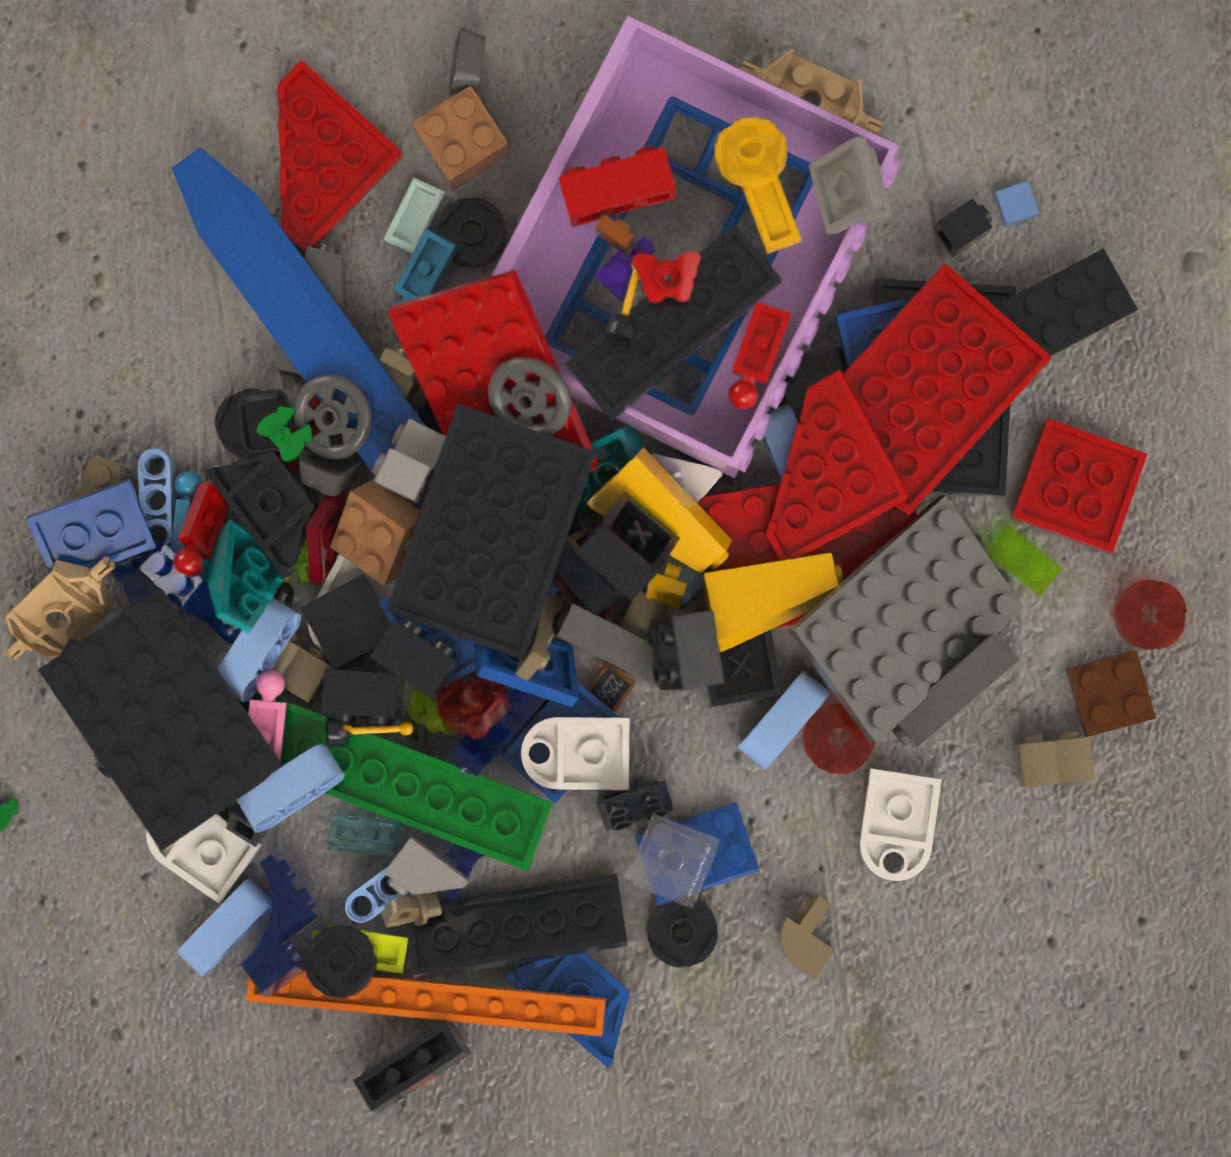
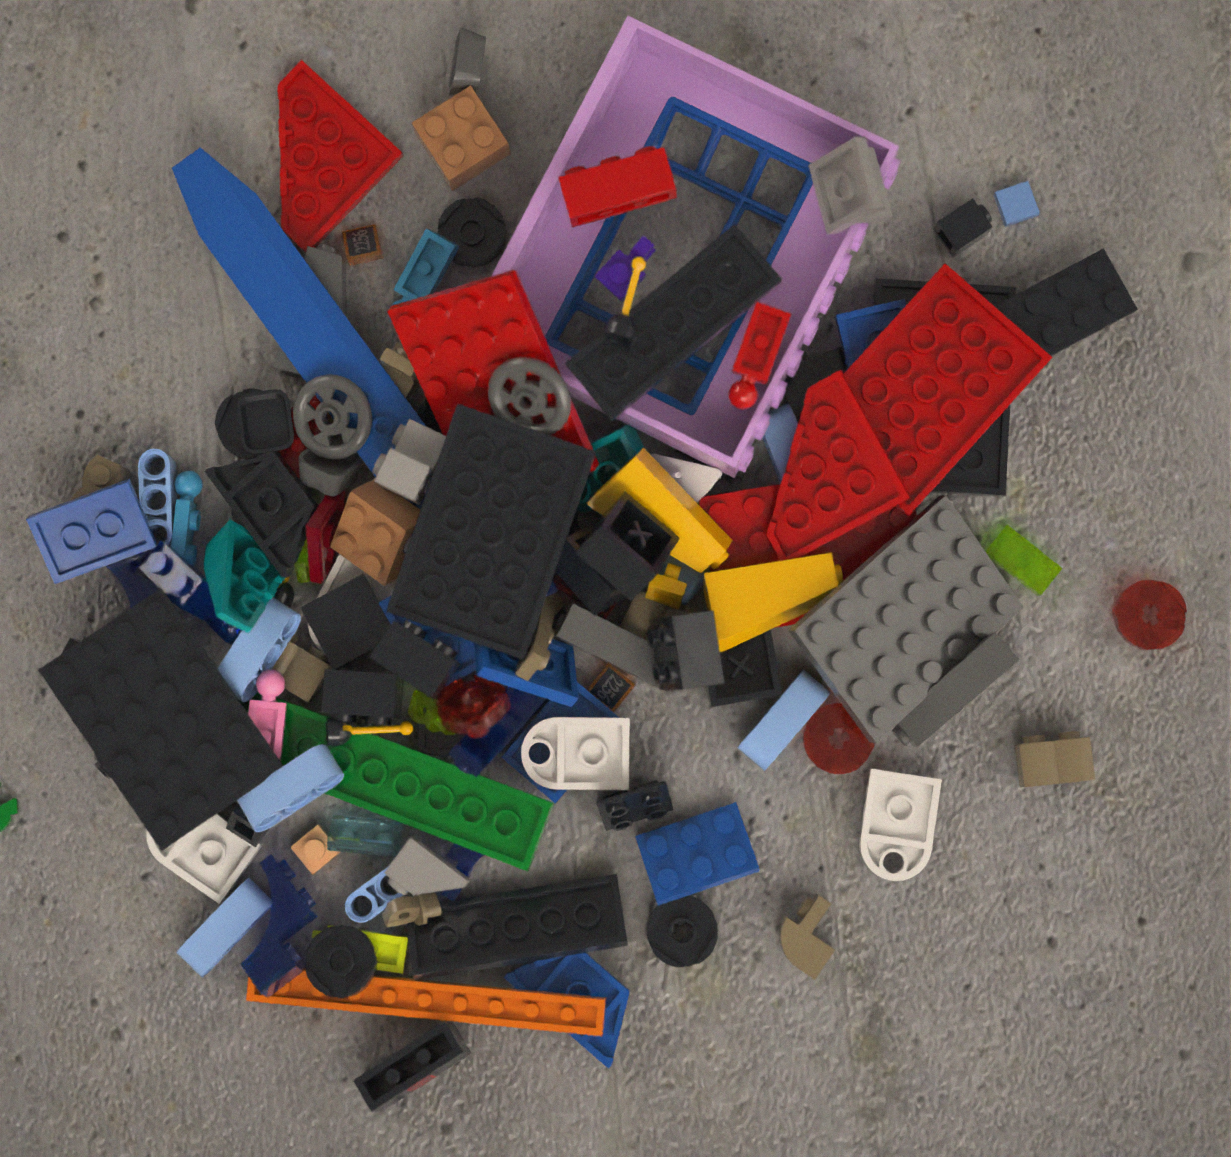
(67, 589): tan plate -> none
(200, 529): red plate -> none
(289, 444): green piece -> none
(313, 849): none -> light nougat plate
(362, 245): none -> slope
(414, 215): light aqua tile -> none
(616, 233): dark orange plate -> none
(653, 271): red animal -> none
(672, 860): clear plate -> none
(751, 152): yellow tile -> none
(772, 216): yellow tile -> none
(834, 91): tan plate -> none
(1079, 486): red plate -> none
(1110, 693): reddish brown plate -> none

